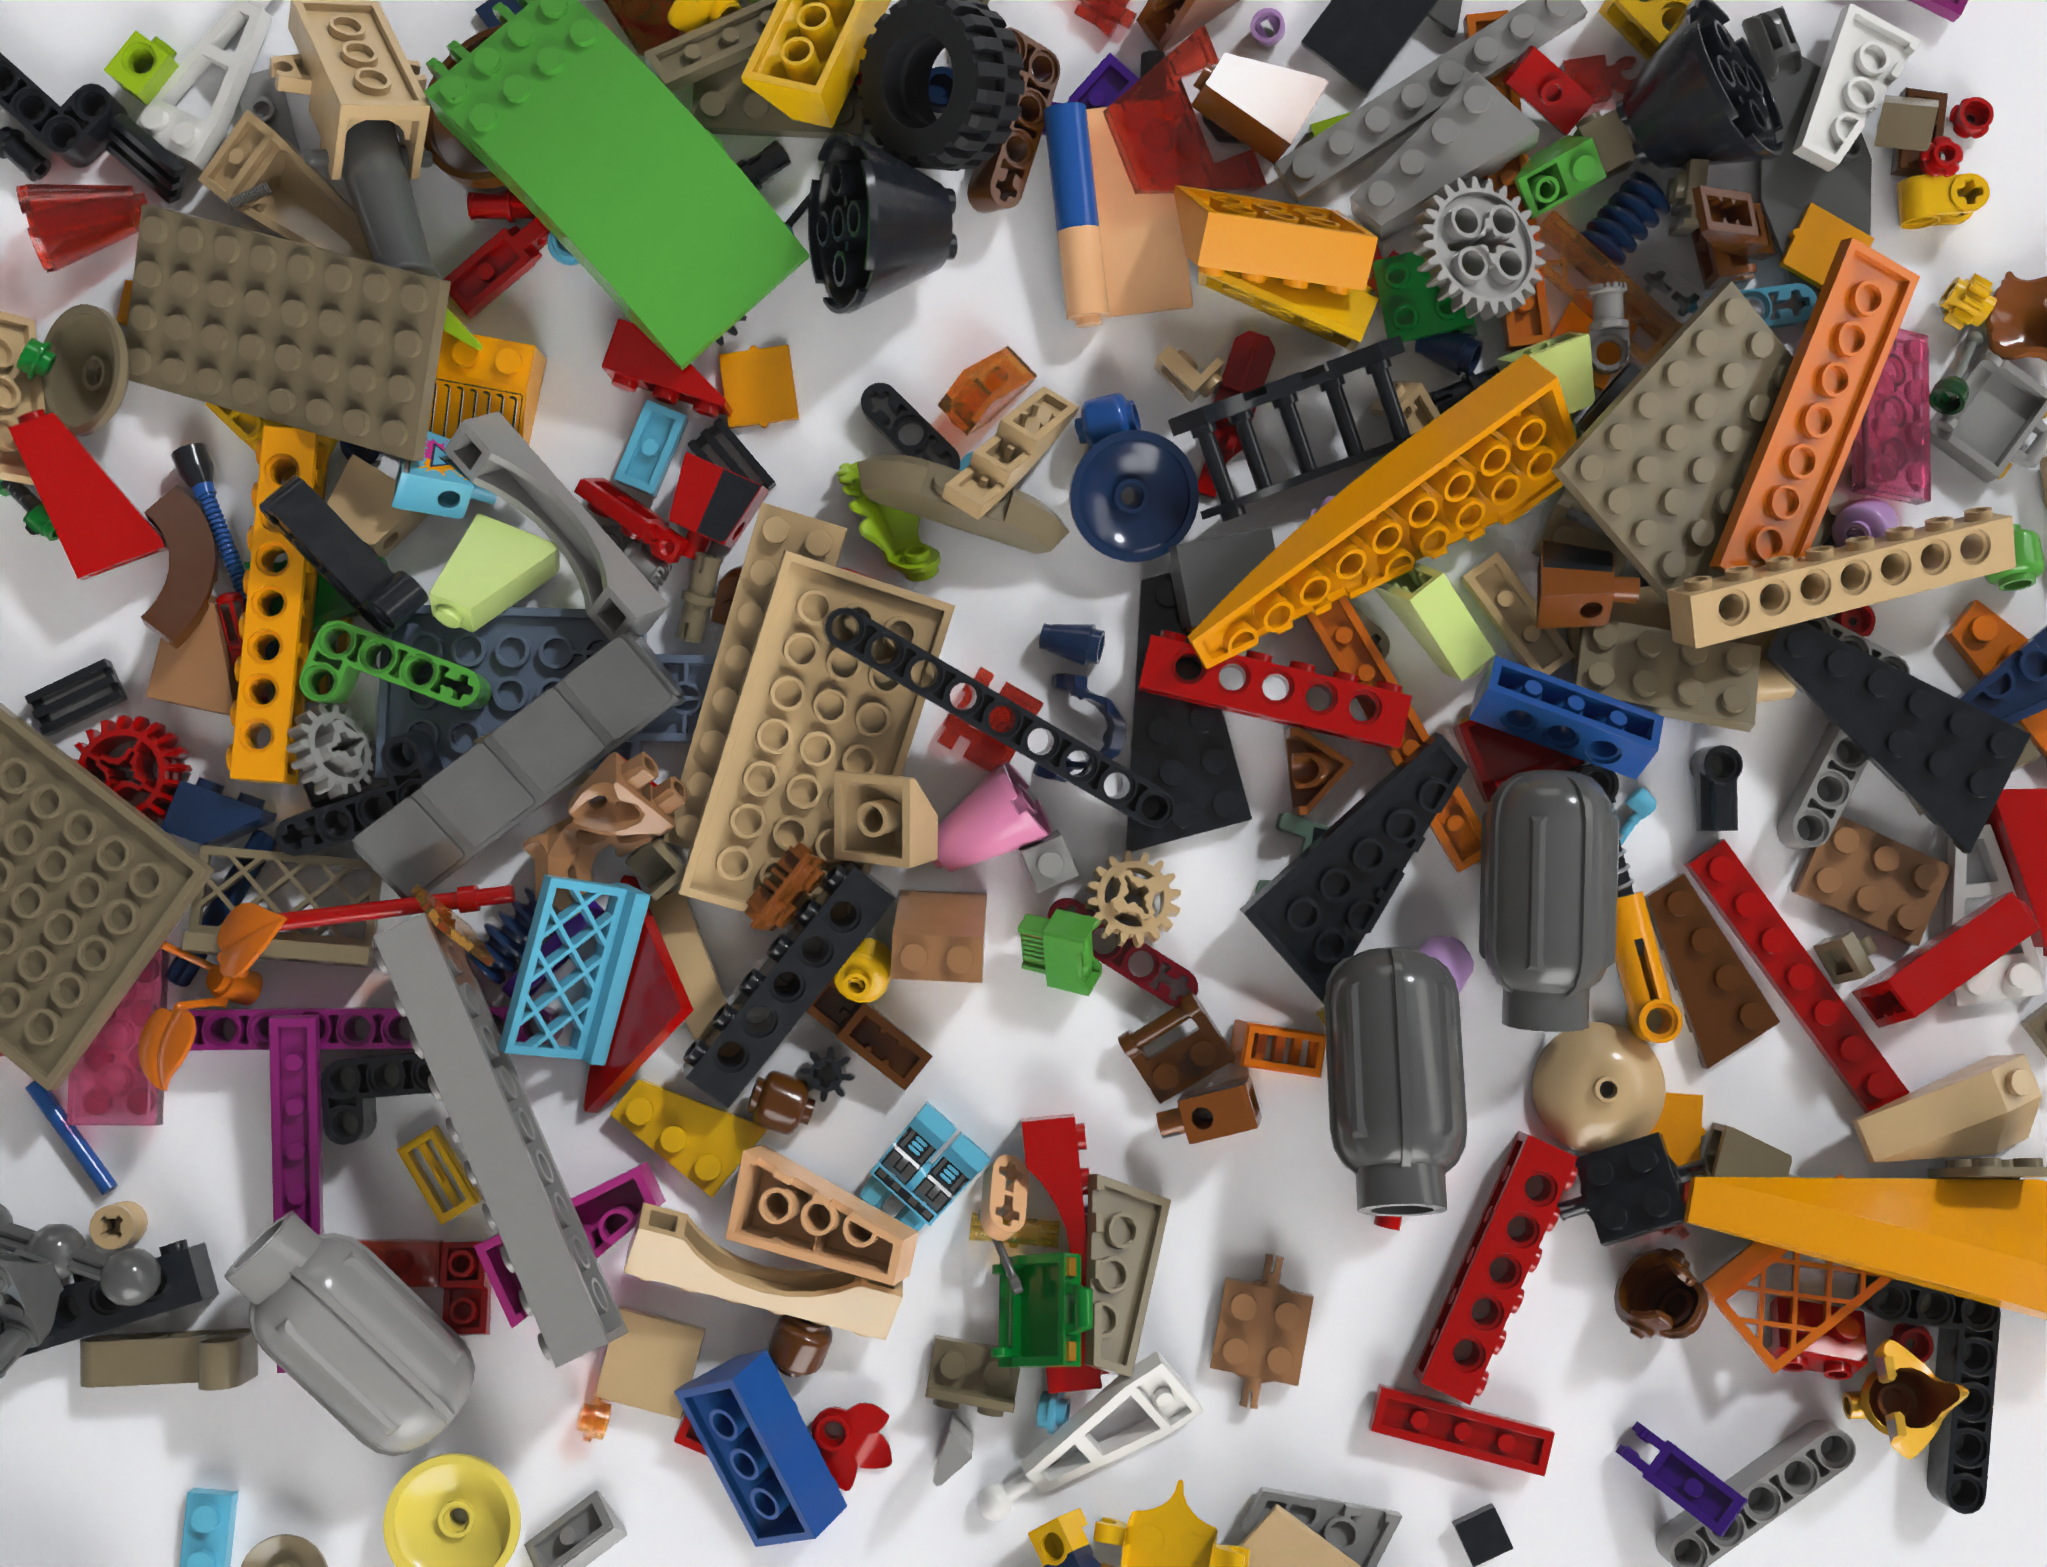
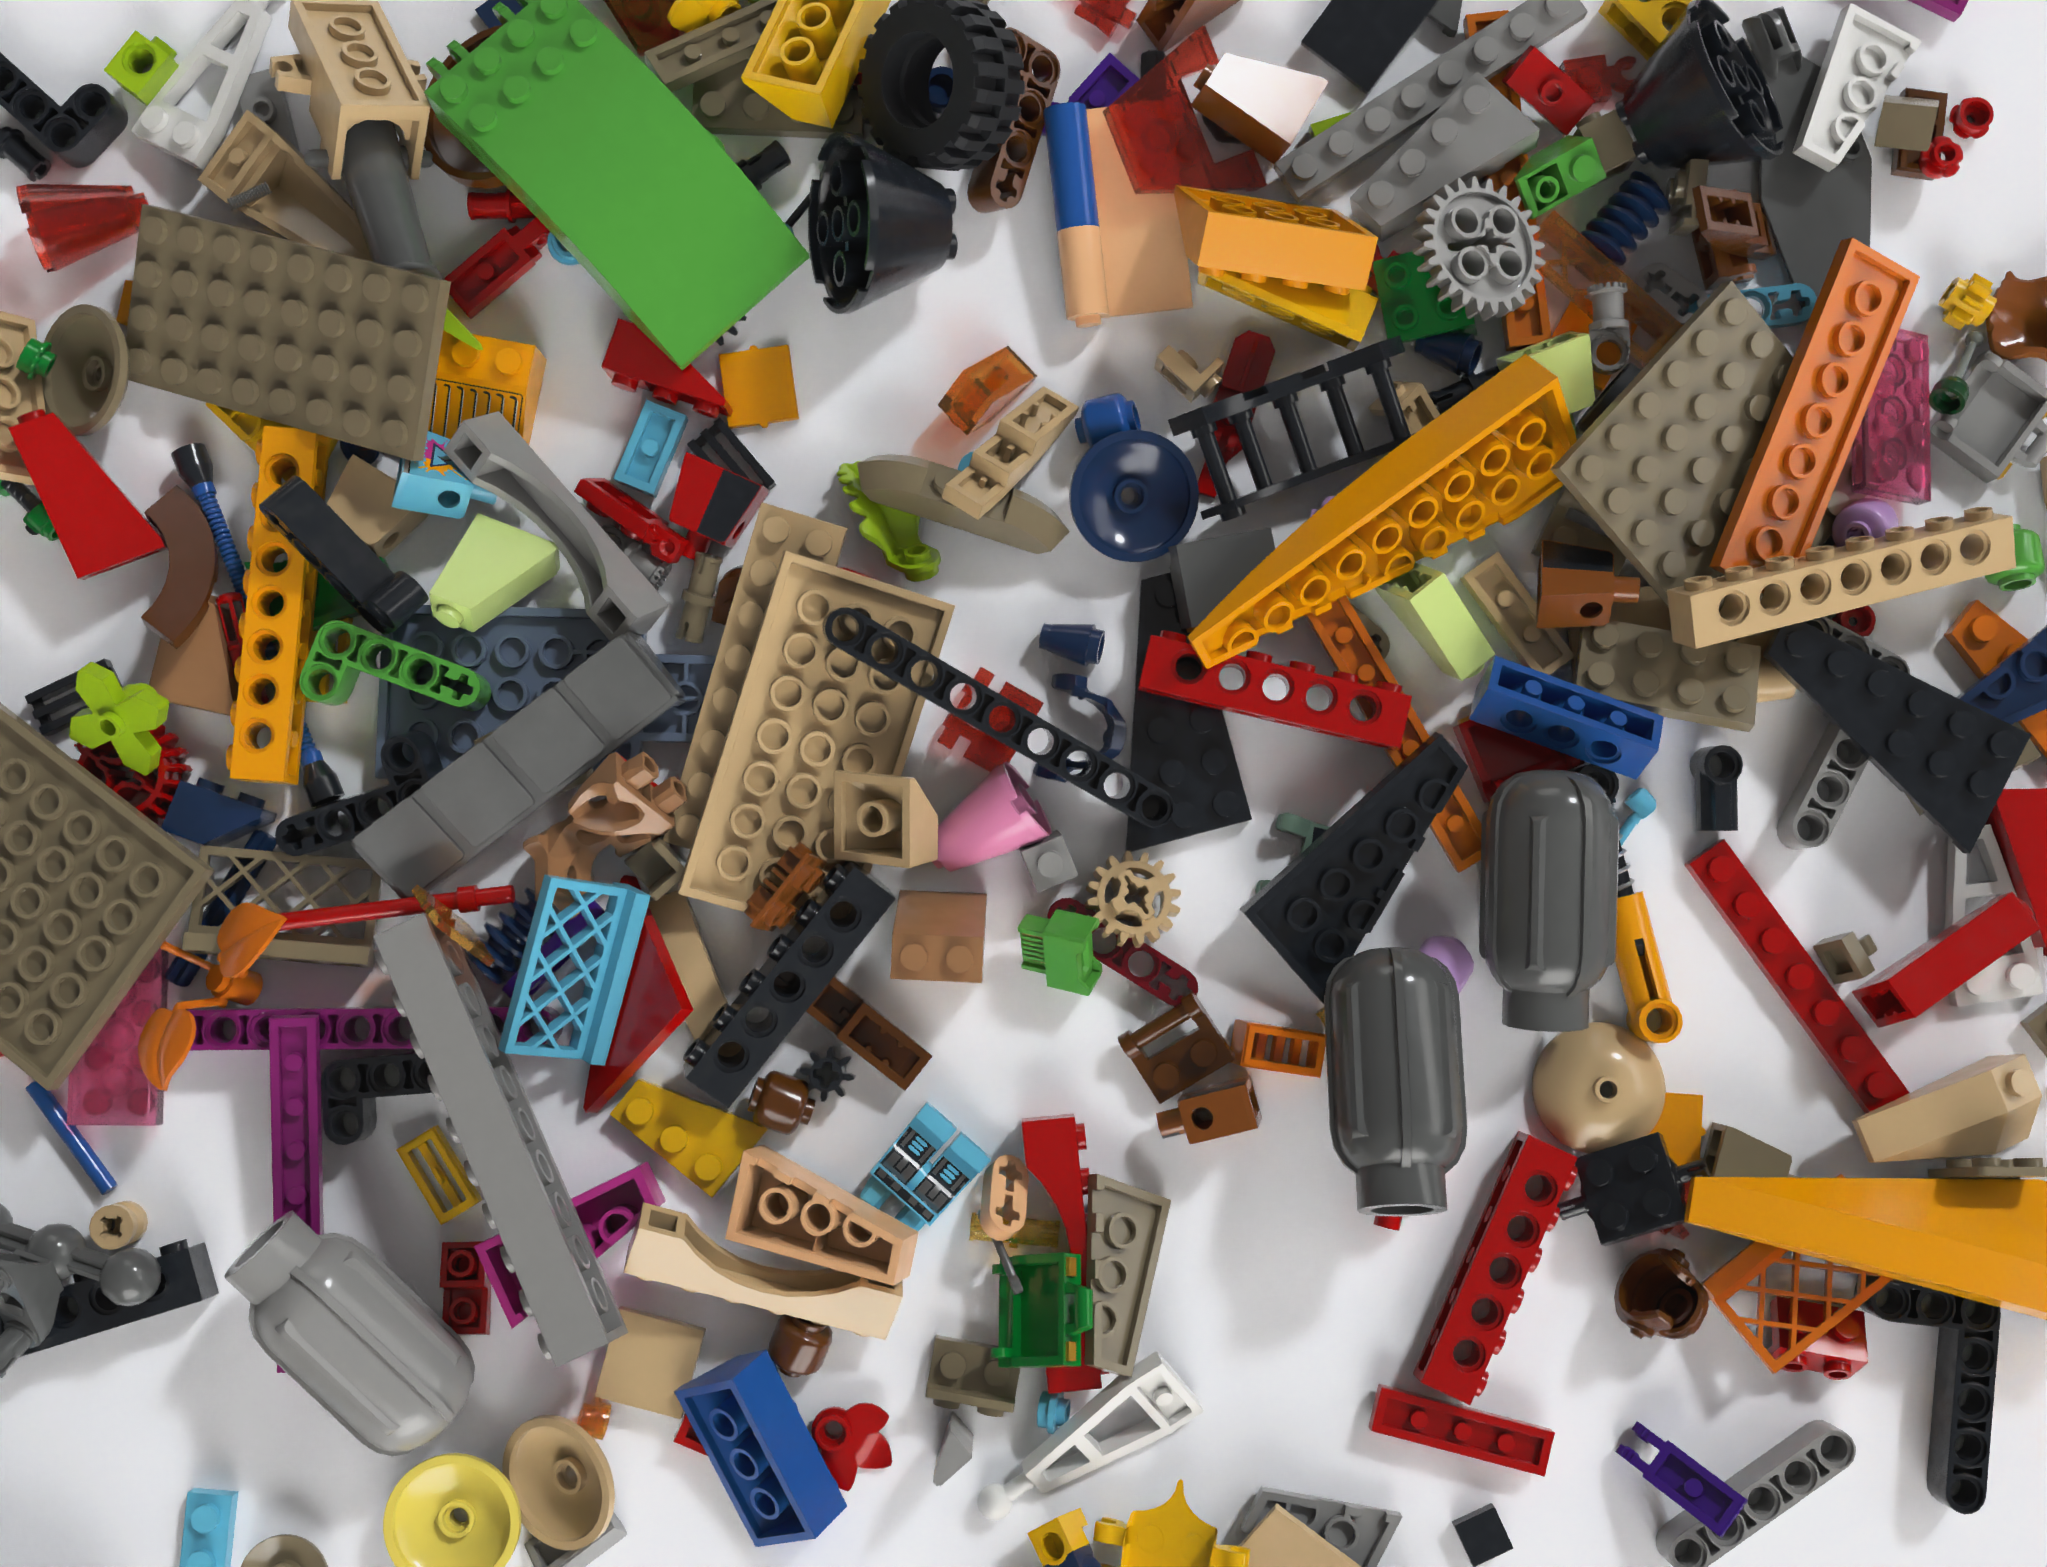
(119, 716): none -> lime plant
(146, 158): black tile -> none
(207, 1357): dark tan beam -> none
(326, 730): light grey gear -> none
(412, 1260): clear red plate -> none
(560, 1481): none -> tan dish
(865, 972): yellow head -> none
(897, 403): black beam -> none
(1261, 1331): medium nougat plate -> none
(1276, 22): lavender hinge -> none
(1311, 769): dark orange slope -> none
(1714, 986): reddish brown wing -> none
(1816, 243): light orange piece -> none
(1873, 881): medium nougat plate -> none
(1903, 1399): piece -> none
(1922, 1341): red plate -> none
(1940, 199): yellow piece -> none

